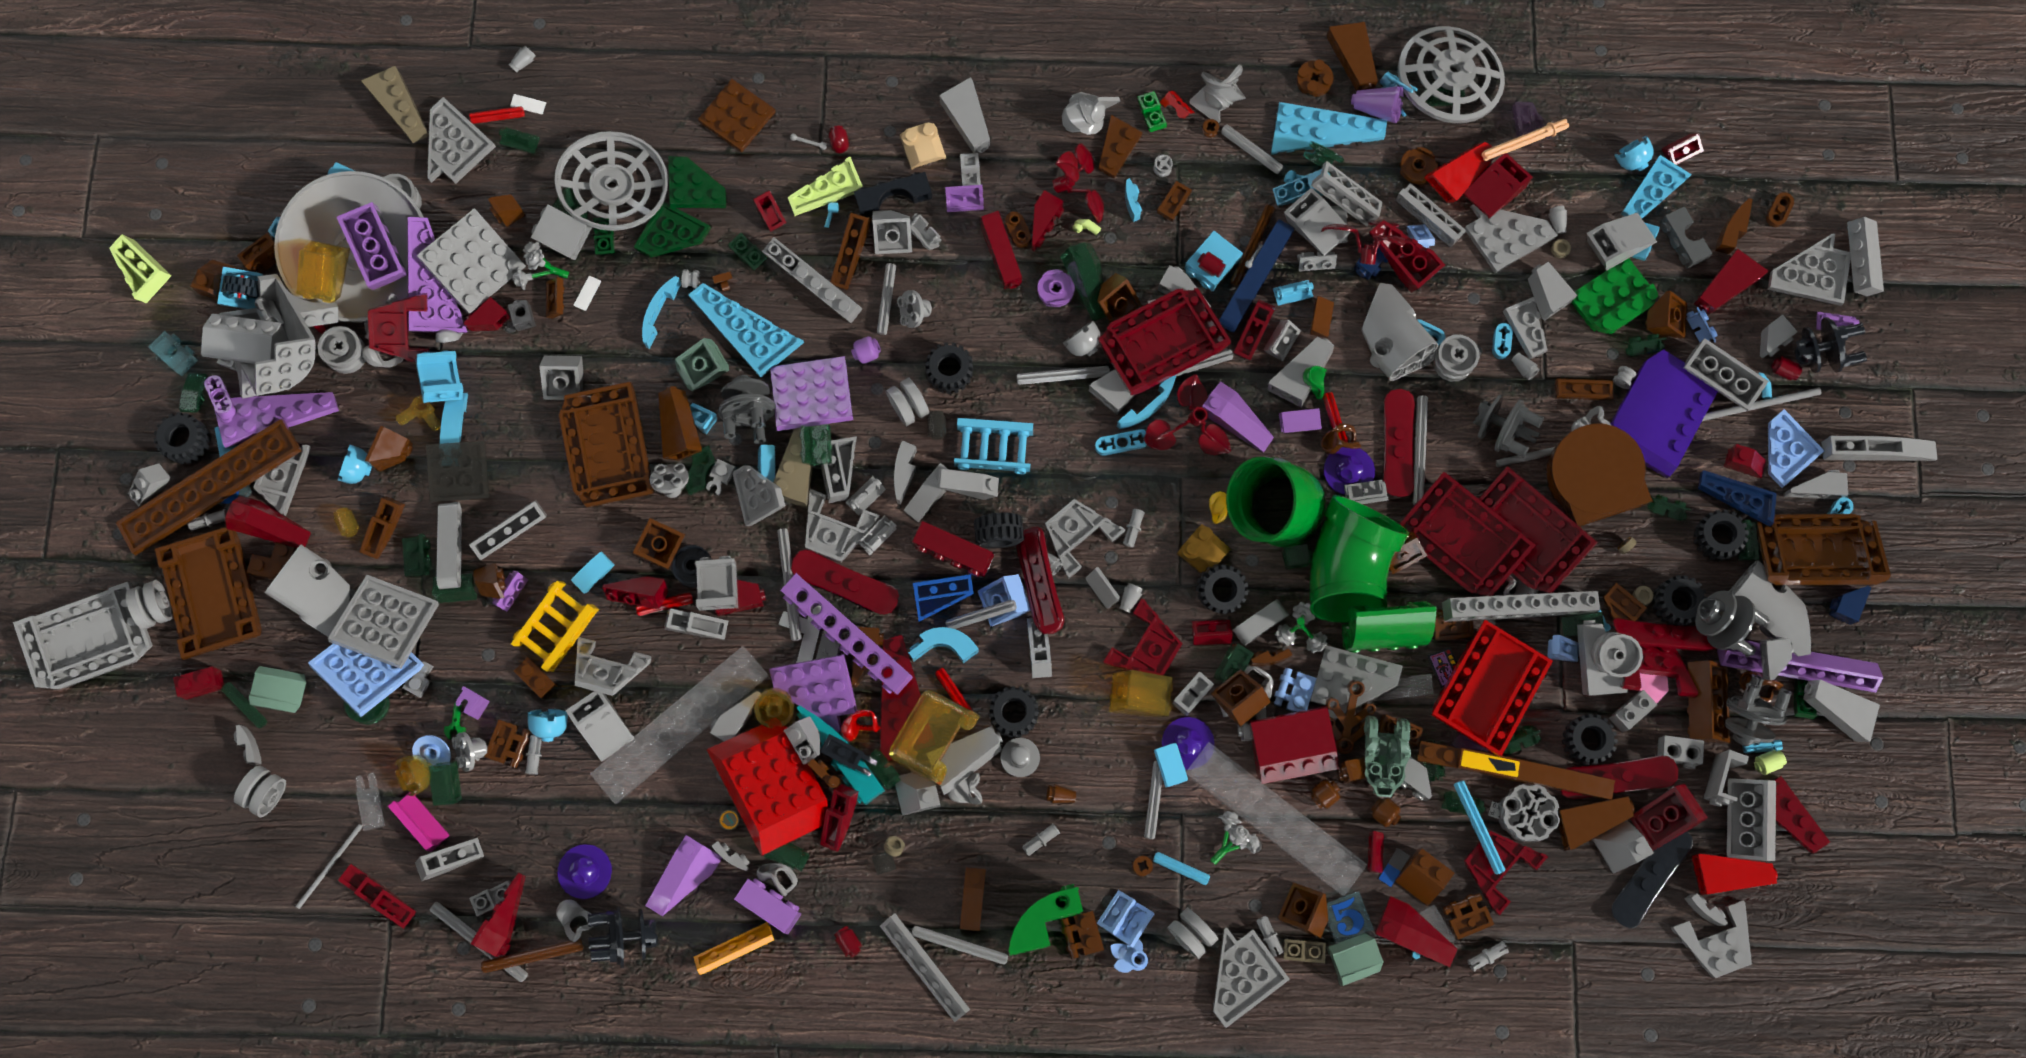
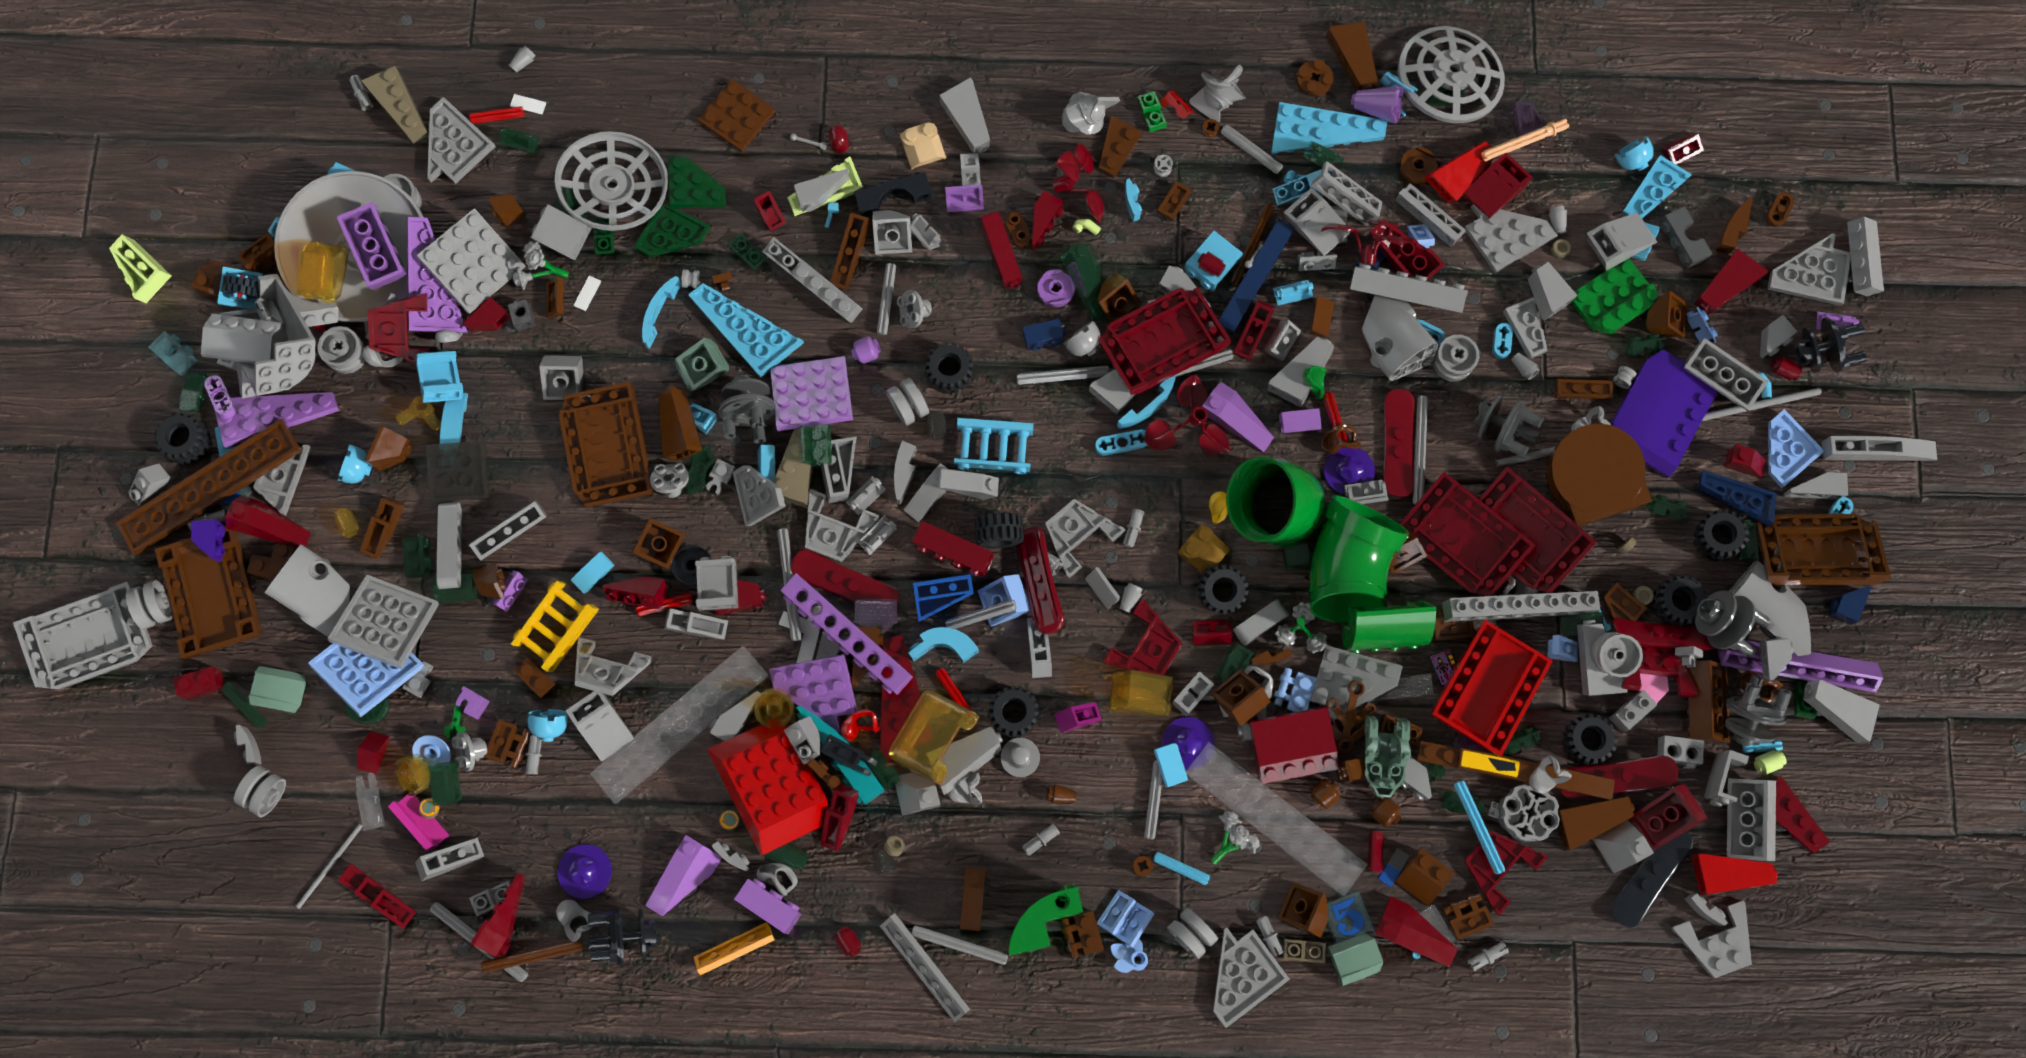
(209, 537): none -> dark purple slope
(361, 92): none -> light grey axle
(372, 752): none -> dark red slope
(427, 809): none -> dark tan tile
(818, 190): none -> light grey slope
(876, 611): none -> clear purple brick
(1043, 334): none -> dark blue brick
(1078, 717): none -> magenta slope
(1408, 288): none -> light grey brick
(1541, 781): none -> light grey piece
(1689, 655): none -> light grey tile

